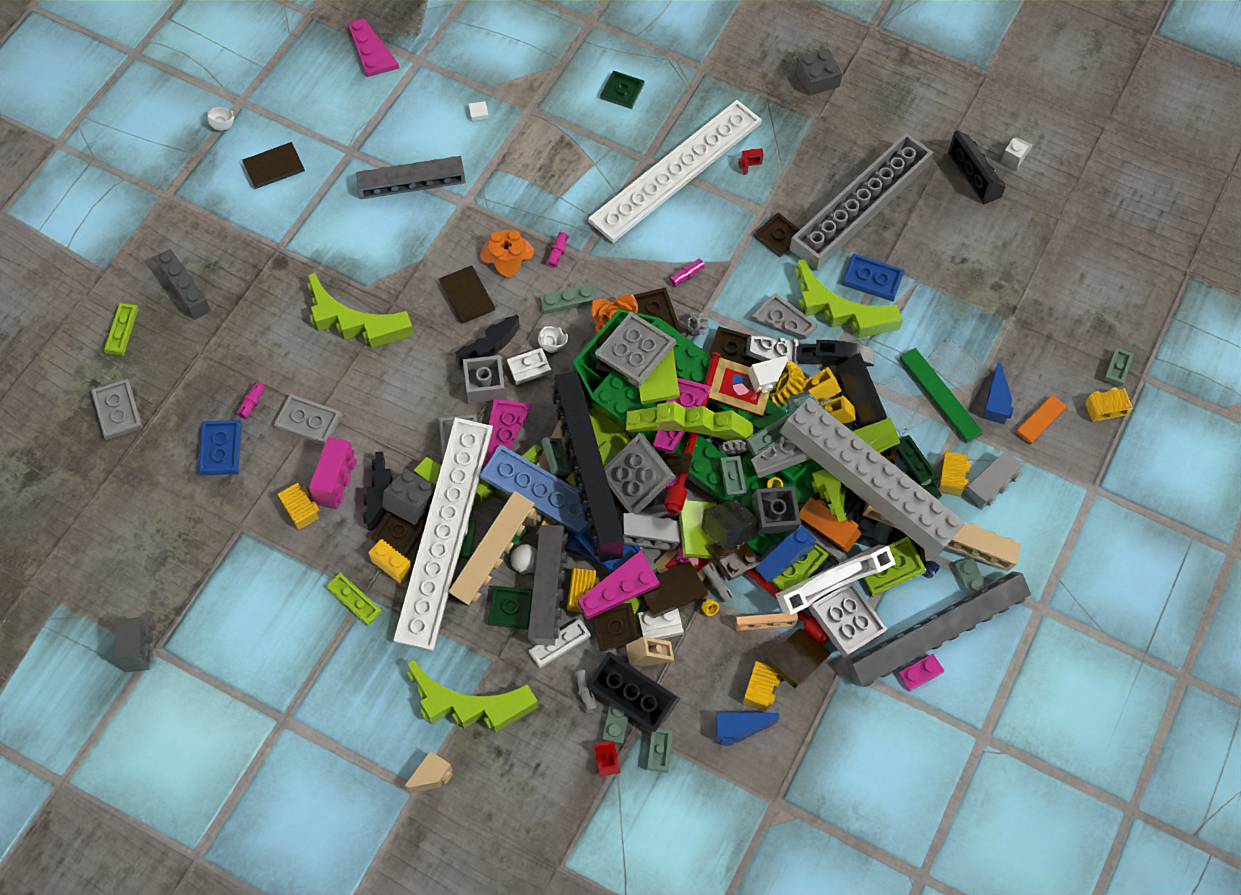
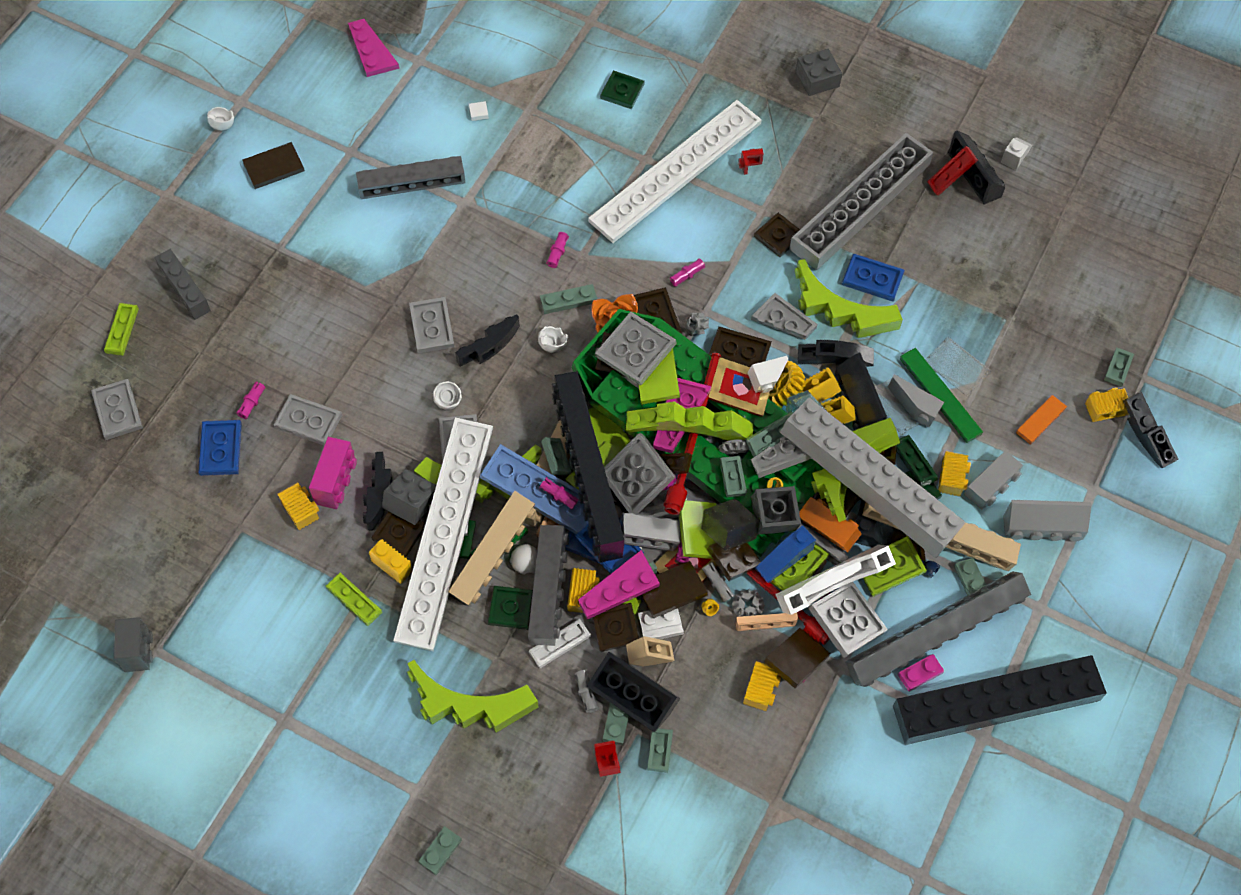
(375, 328): lime arch -> none
(429, 774): tan slope -> none
(431, 325): none -> light grey plate
(440, 850): none -> sand green plate
(447, 395): none -> white hair
(467, 294): dark brown tile -> none
(484, 379): light grey brick -> none
(506, 261): orange brick -> none
(507, 421): dark pink wing -> none
(529, 366): white plate -> none
(559, 493): none -> dark pink pin
(738, 726): blue slope -> none
(757, 603): none -> light grey gear
(767, 349): light grey wing -> none
(917, 402): none -> light grey slope
(952, 170): none -> red tile
(998, 699): none -> black brick
(999, 398): blue slope -> none
(1047, 520): none -> light grey slope
(1148, 432): none -> black slope

